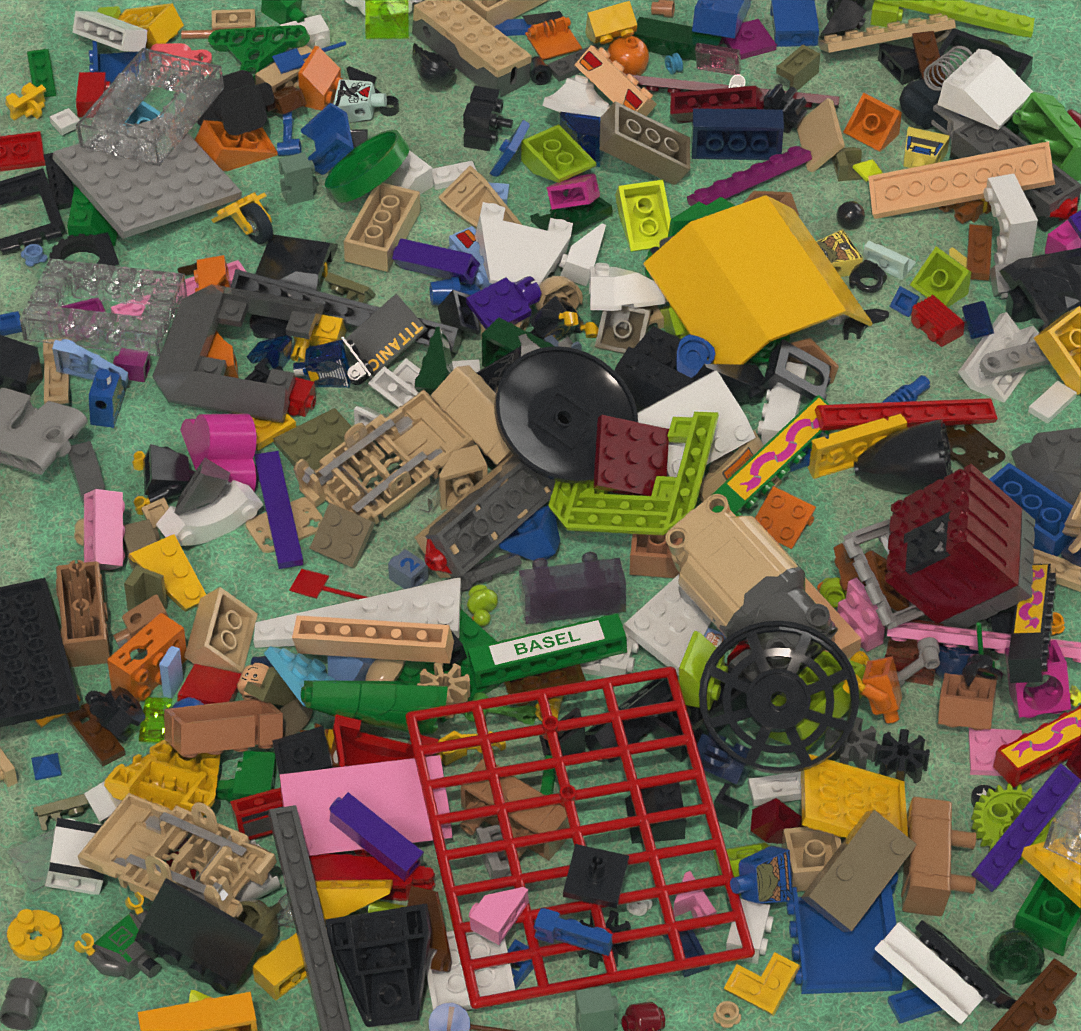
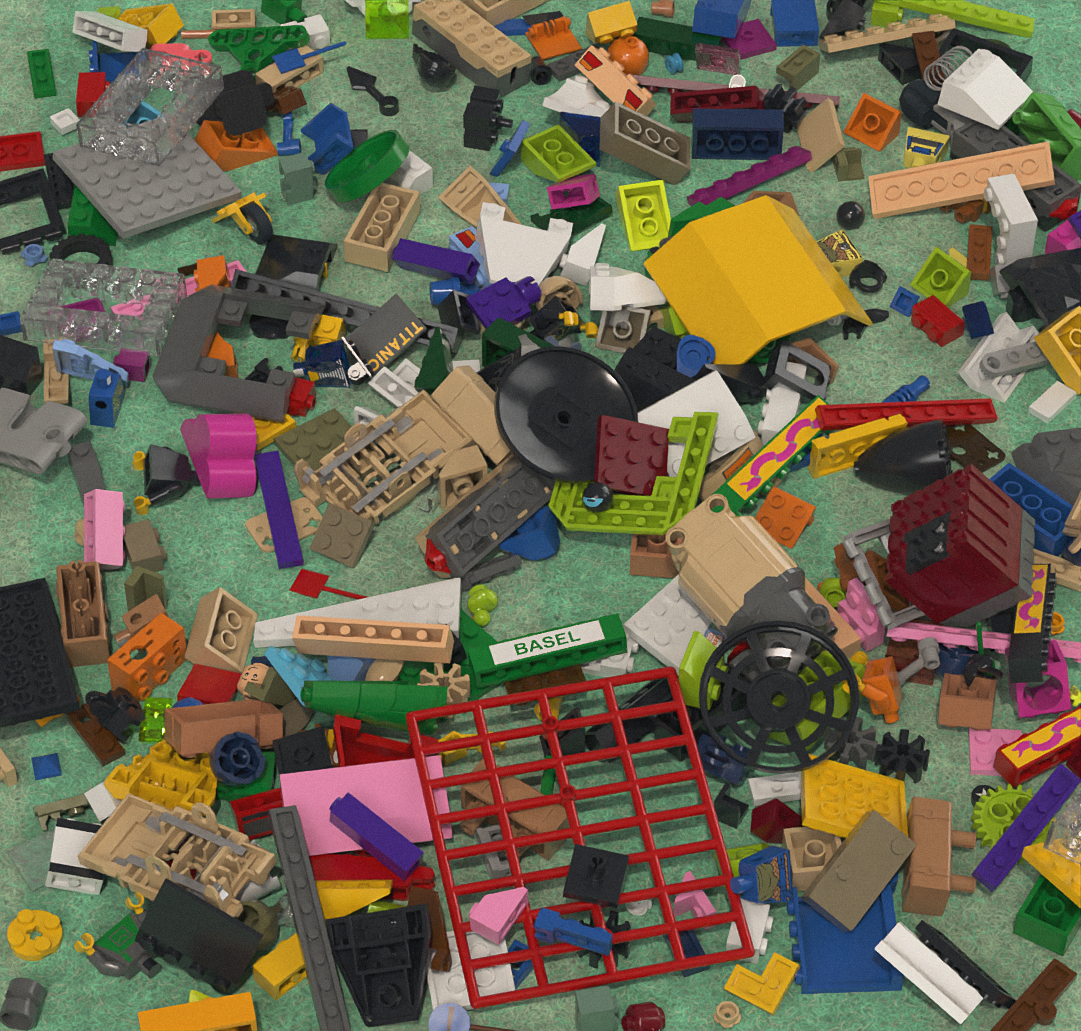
(28, 104): yellow hips -> none
(105, 249): black sticker -> none
(155, 511): tan plate -> none
(169, 559): yellow wing -> none
(171, 672): light blue tile -> none
(203, 487): dark grey slope -> none
(214, 519): white brick -> none
(236, 759): none -> dark blue cylinder
(275, 349): slope -> none
(319, 79): orange slope -> none
(354, 289): olive plate -> none
(358, 99): light aqua torso -> none
(407, 570): sand blue brick -> none
(446, 175): white plate -> none
(523, 714): bright green brick -> none
(572, 589): clear purple piece -> none
(597, 497): none -> black piece
(655, 800): black slope -> none
(867, 168): neon yellow slope -> none
(888, 260): light aqua panel -> none
(912, 1005): blue tile -> none
(1016, 956): clear green cylinder -> none

